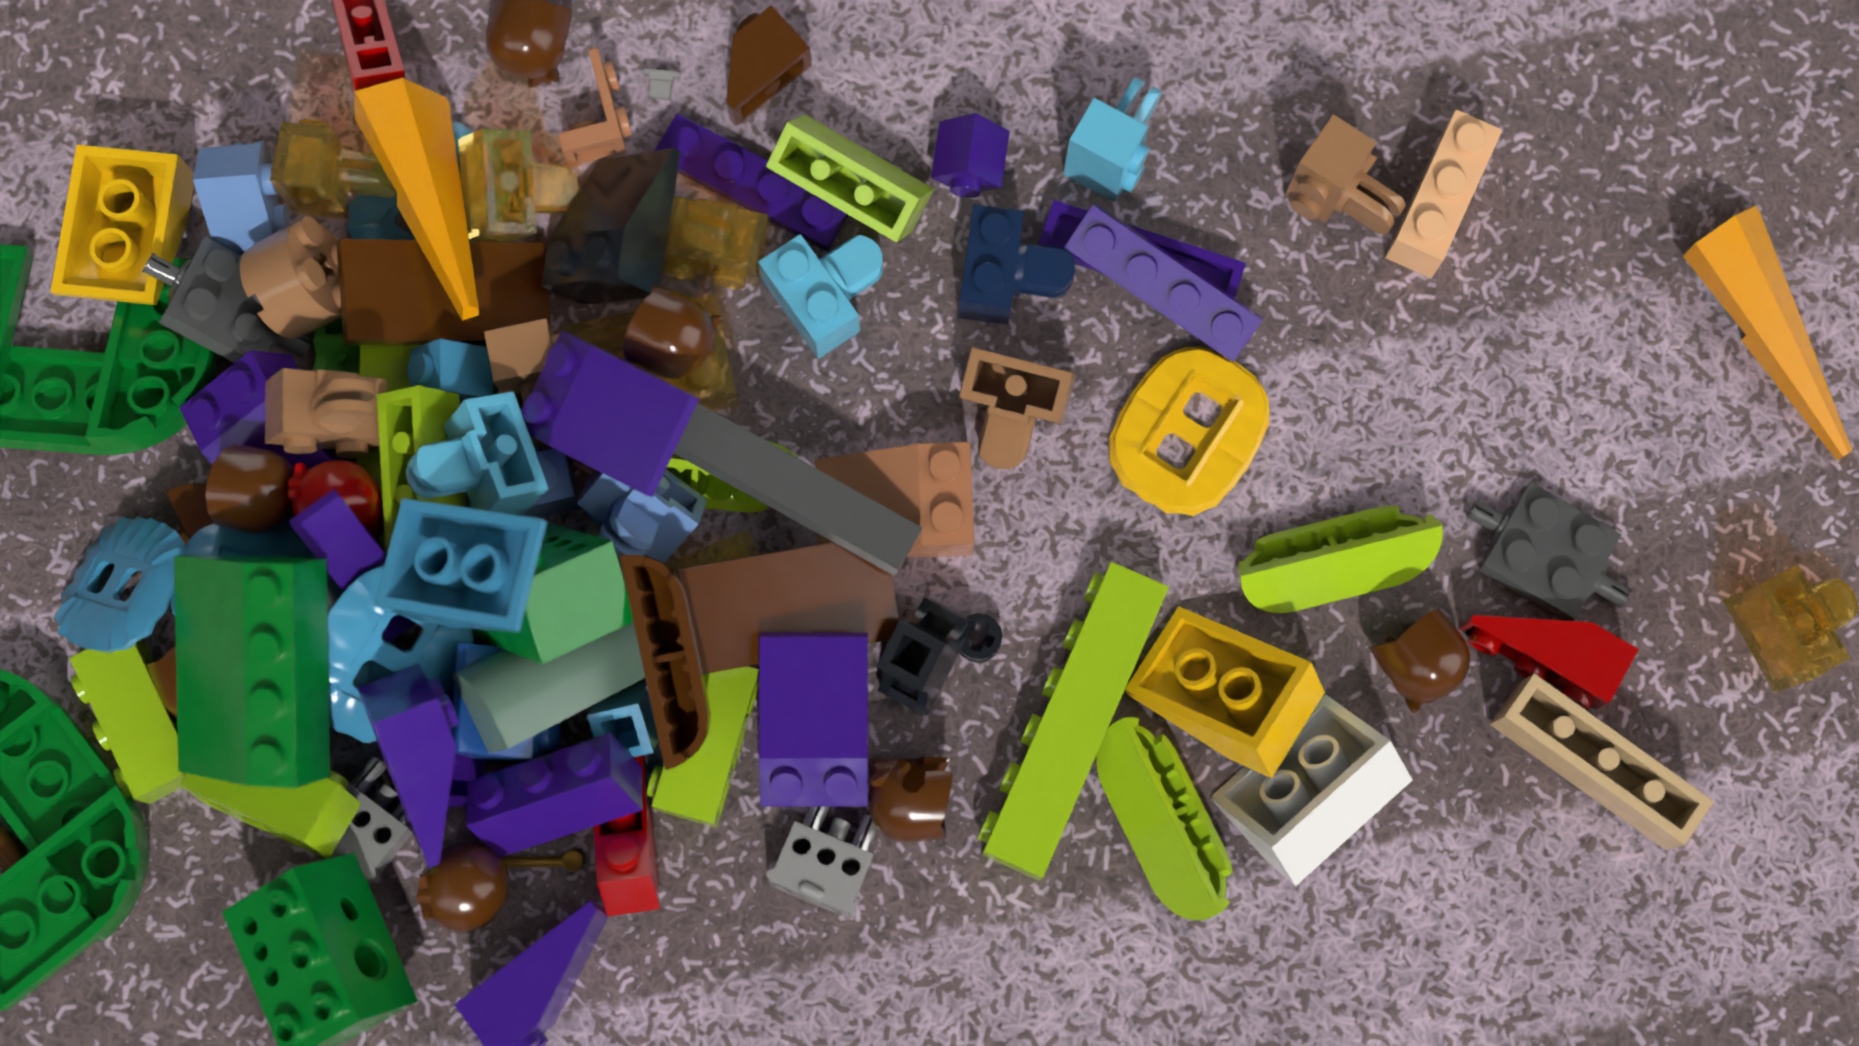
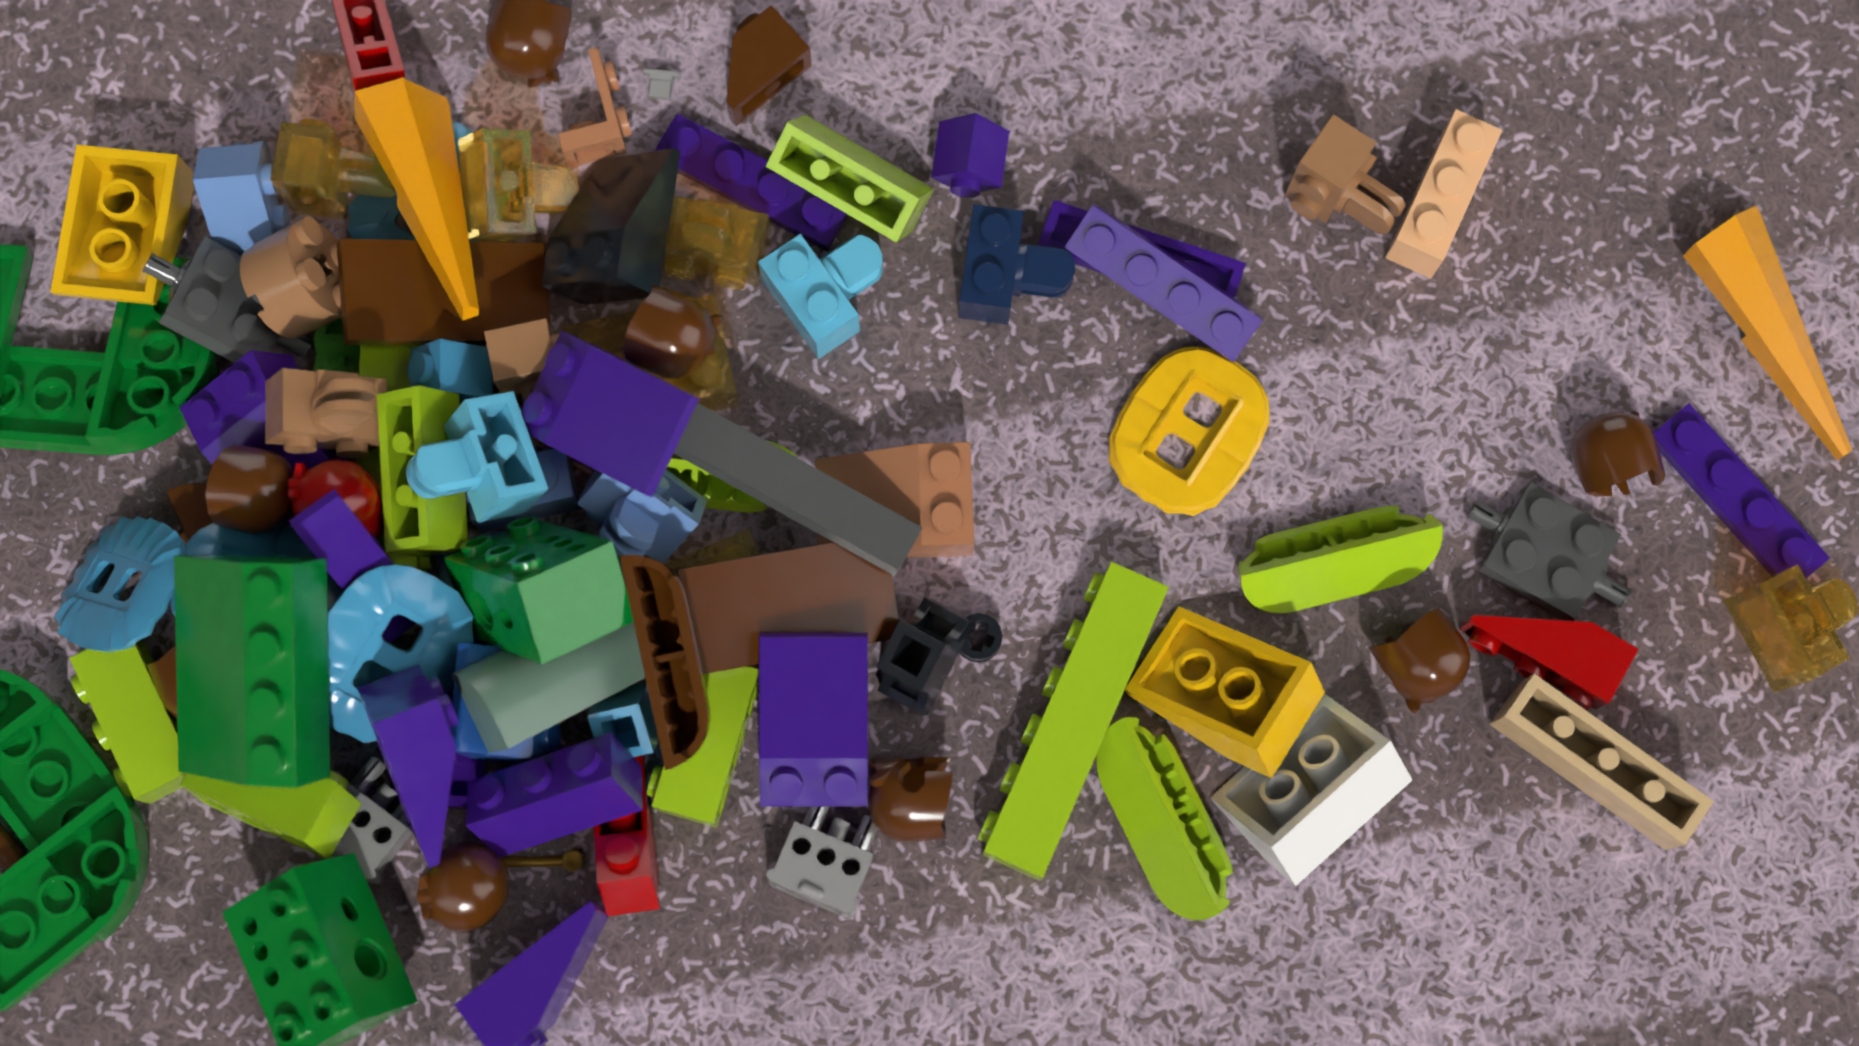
(460, 566): dark azure slope -> none
(1015, 398): medium nougat brick -> none
(1109, 144): medium azure brick -> none
(1615, 450): none -> reddish brown helmet
(1736, 495): none -> dark purple plate

